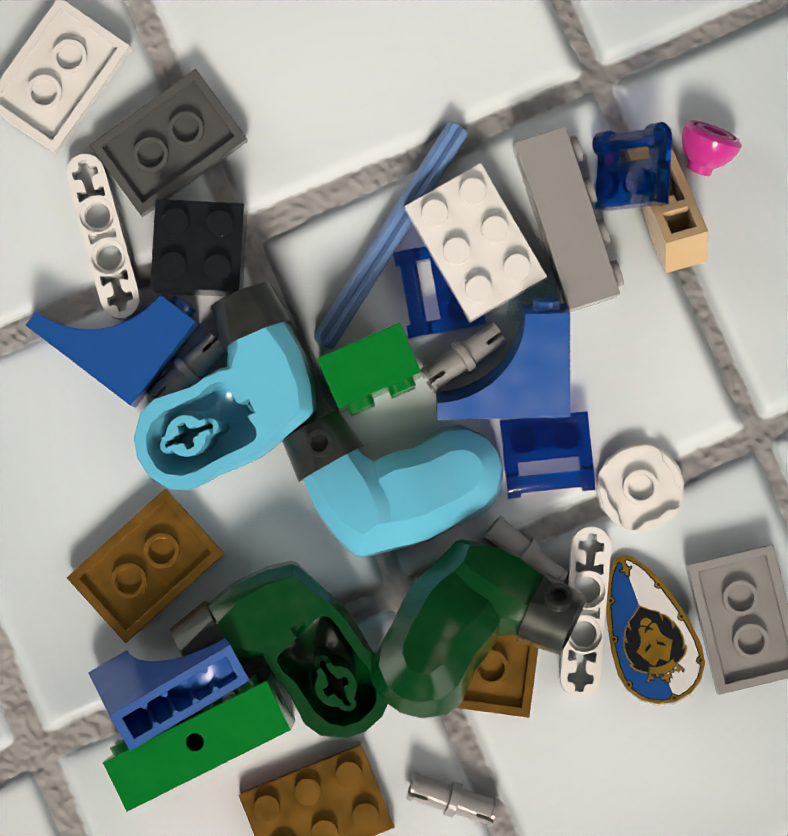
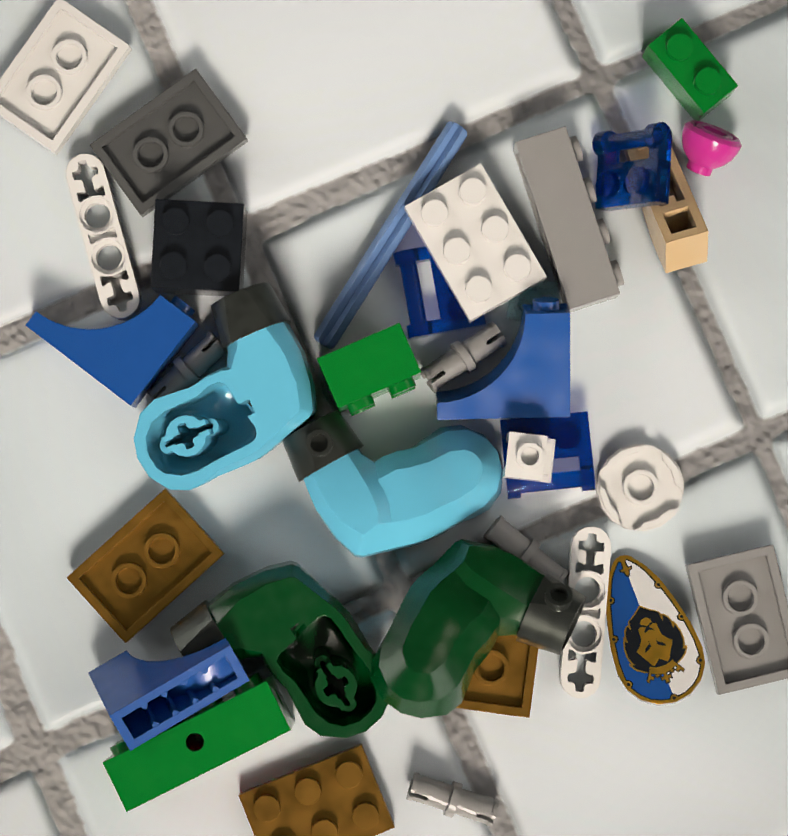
(529, 457): none -> white window
(689, 70): none -> green brick

